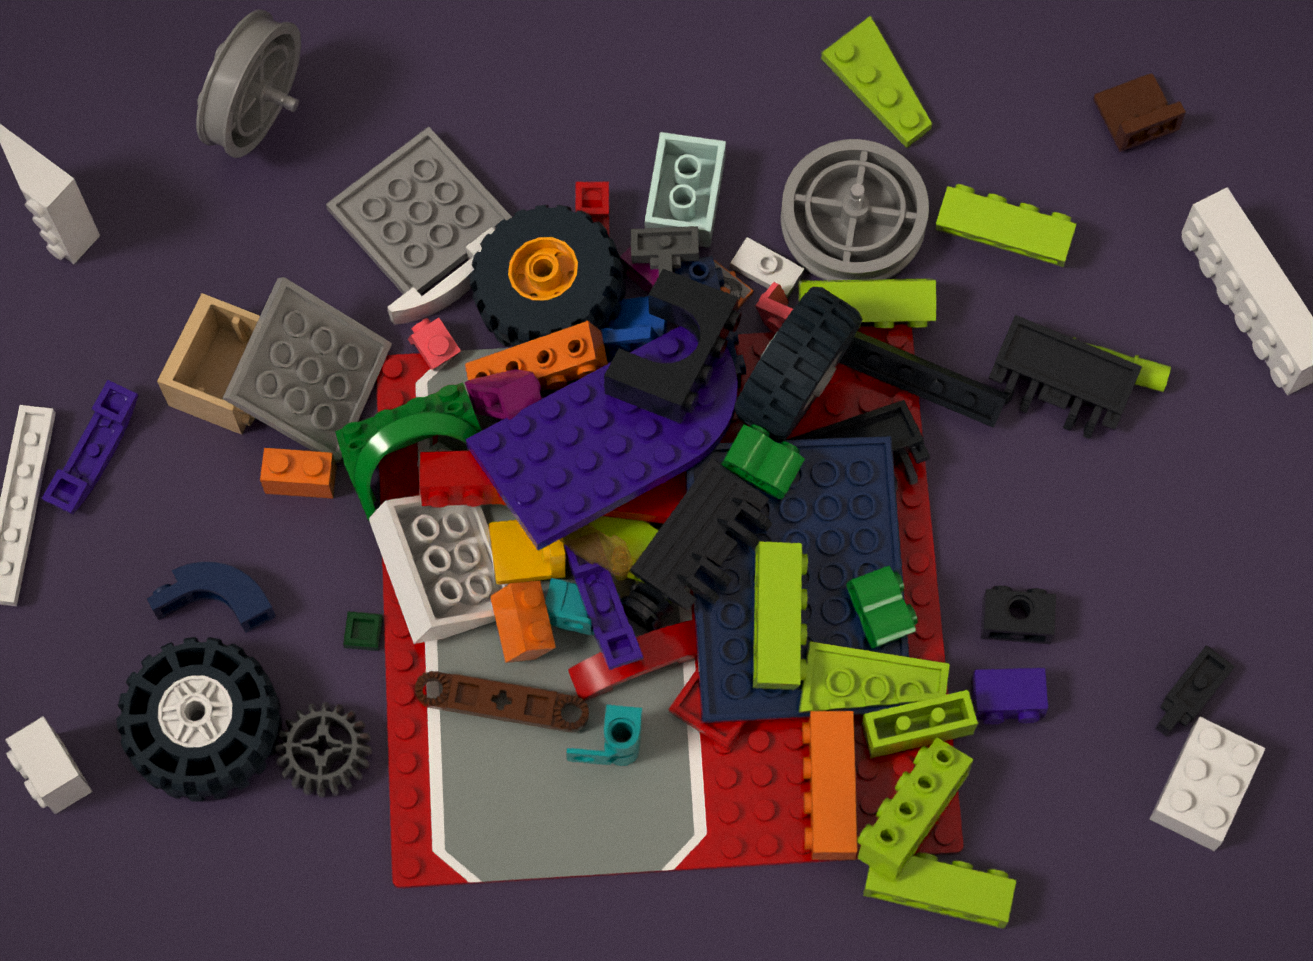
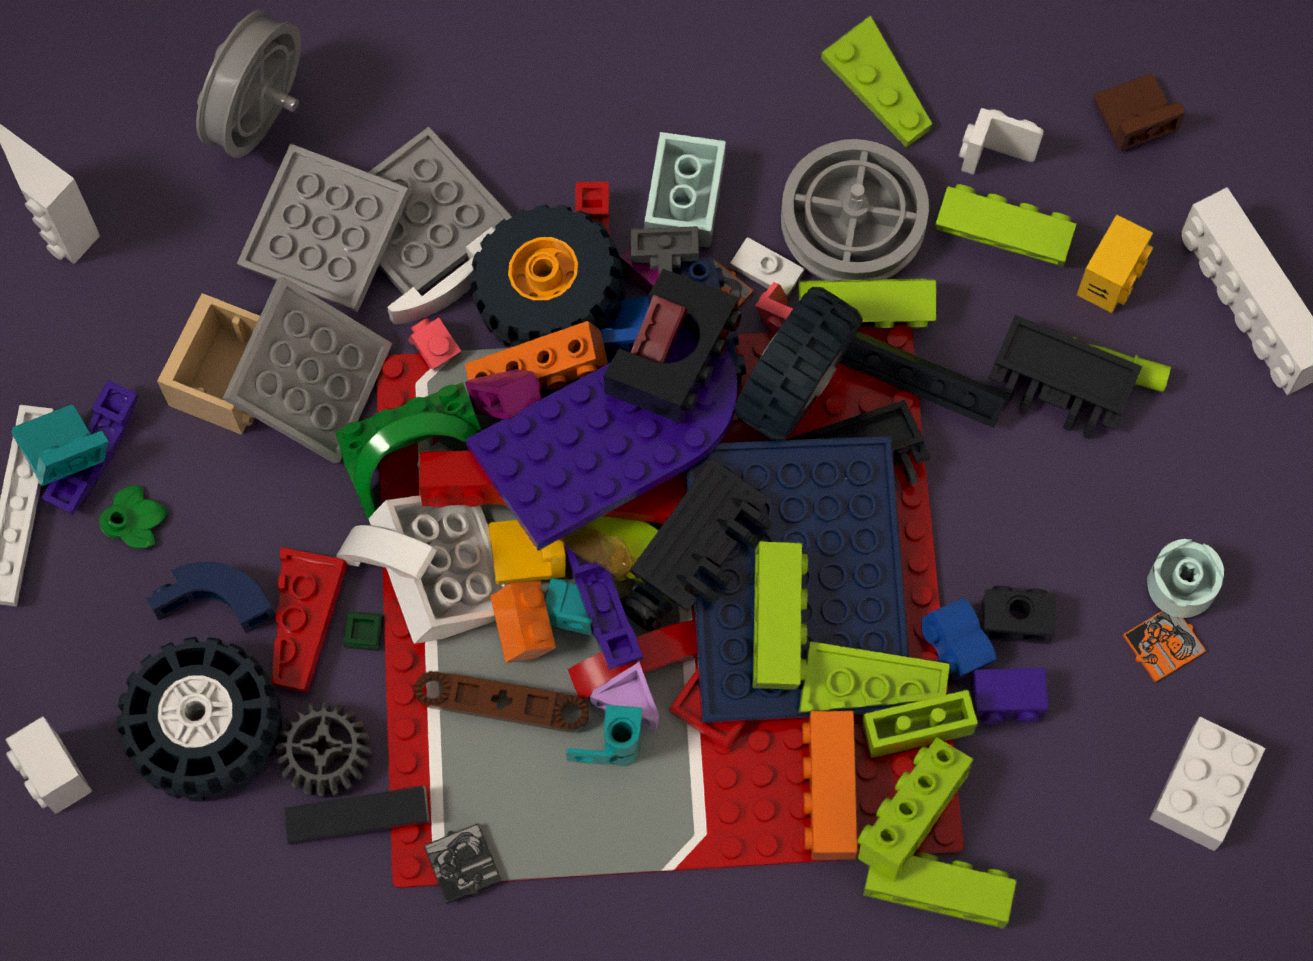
(59, 444): none -> teal bracket
(137, 515): none -> green plate
(298, 473): orange brick -> none
(306, 605): none -> red wing
(324, 227): none -> light grey piece
(356, 815): none -> black tile
(387, 549): none -> white slope
(462, 863): none -> piece
(628, 690): none -> lavender slope
(659, 330): none -> dark red plate
(763, 461): green brick -> none
(882, 607): green brick -> none
(958, 638): none -> blue brick
(1000, 134): none -> white bracket
(1116, 264): none -> yellow brick
(1163, 644): none -> piece
(1190, 561): none -> light aqua brick
(1193, 689): black hinge -> none

